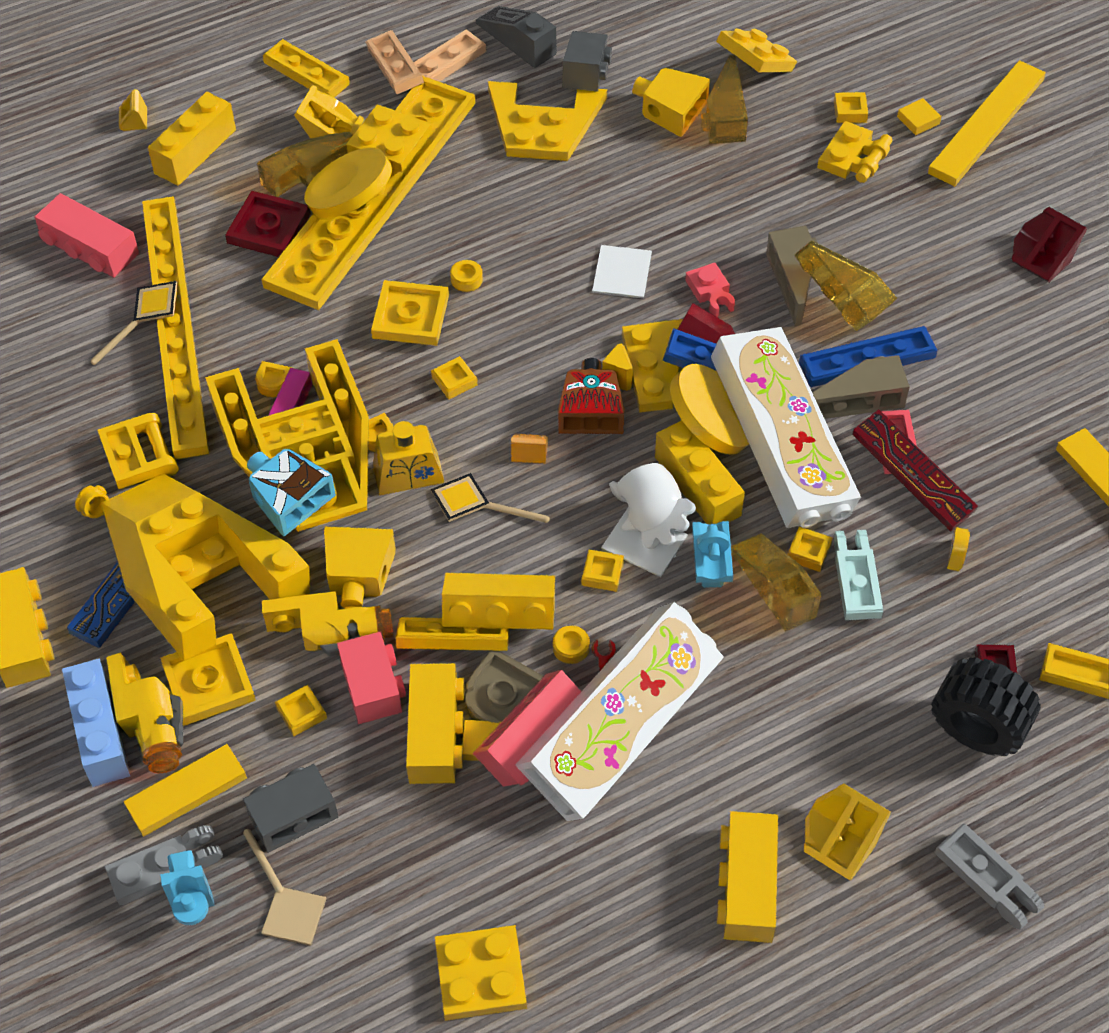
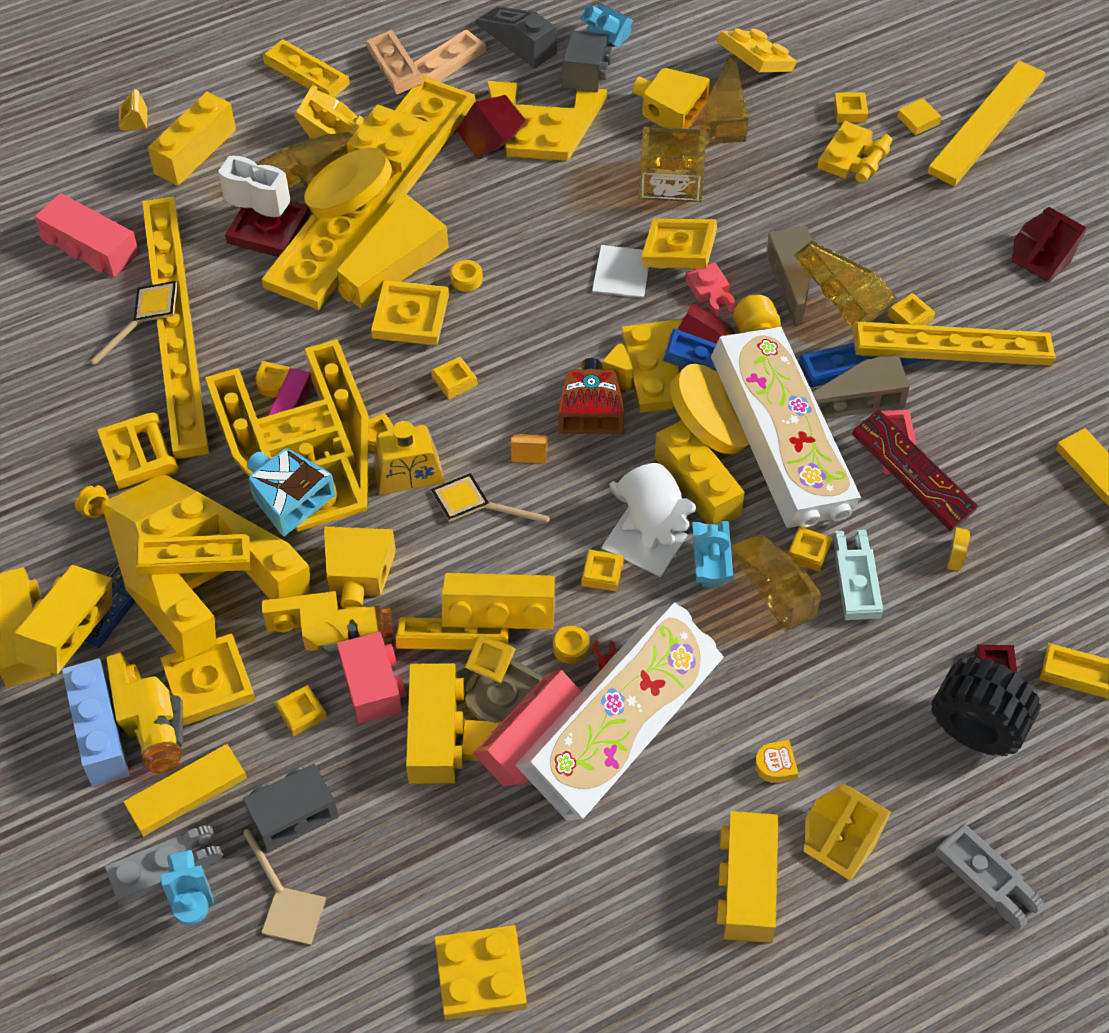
(63, 619): none -> yellow brick
(192, 554): none -> yellow tile
(254, 186): none -> white brick
(391, 251): none -> yellow slope
(490, 125): none -> dark red slope
(490, 658): none -> yellow tile
(607, 21): none -> medium azure hips
(672, 164): none -> clear yellow brick
(679, 243): none -> yellow plate
(755, 314): none -> yellow head
(776, 762): none -> yellow tile
(911, 311): none -> yellow tile
(953, 343): none -> yellow tile

